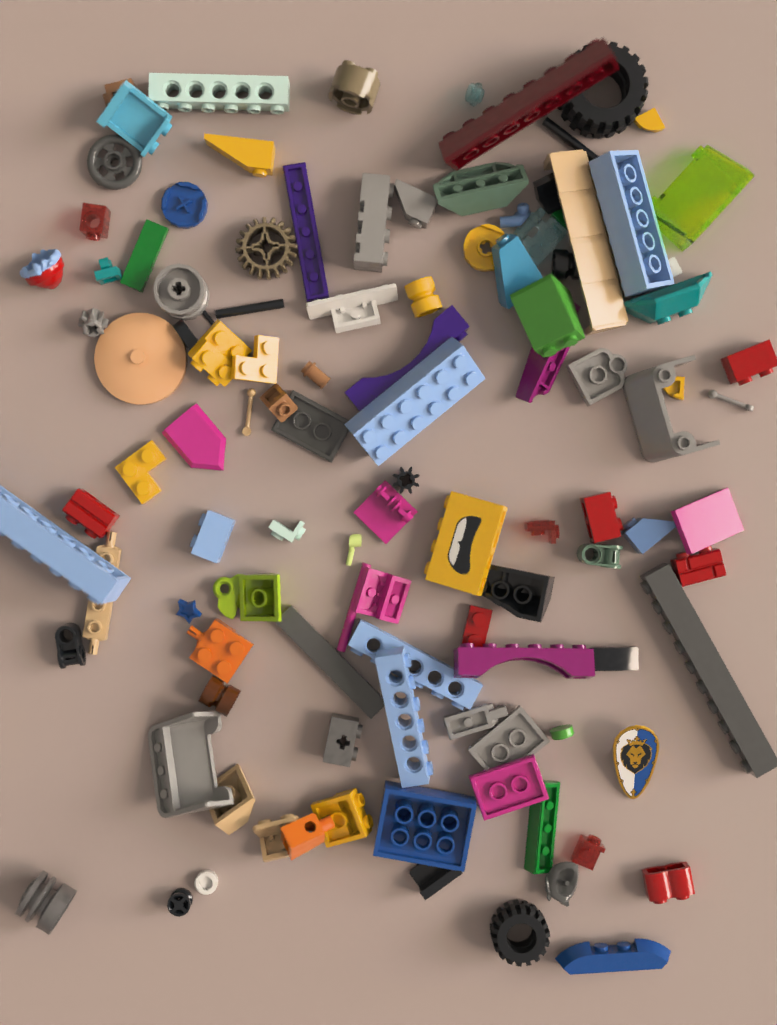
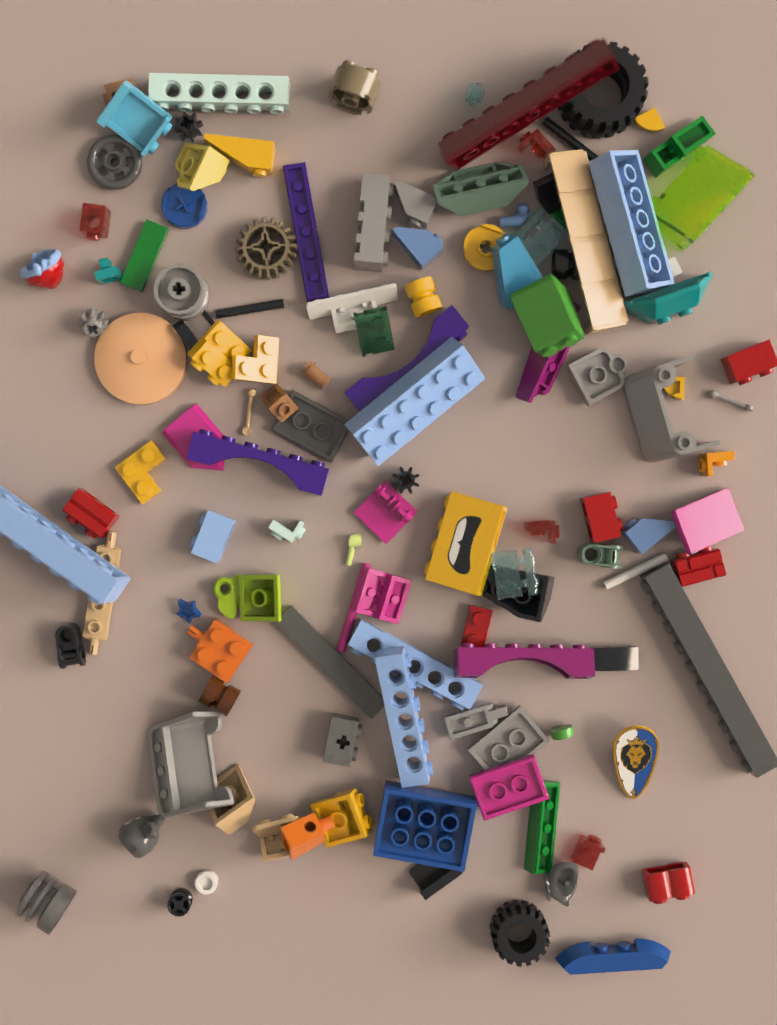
(141, 834): none -> dark grey piece
(182, 126): none -> black gear
(199, 166): none -> light yellow slope
(211, 450): none -> dark purple arch
(374, 331): none -> clear green plate
(419, 244): none -> medium blue slope
(507, 573): none -> clear light blue plate
(540, 145): none -> clear red bracket
(635, 571): none -> white bar
(678, 146): none -> green slope
(717, 458): none -> light orange bracket

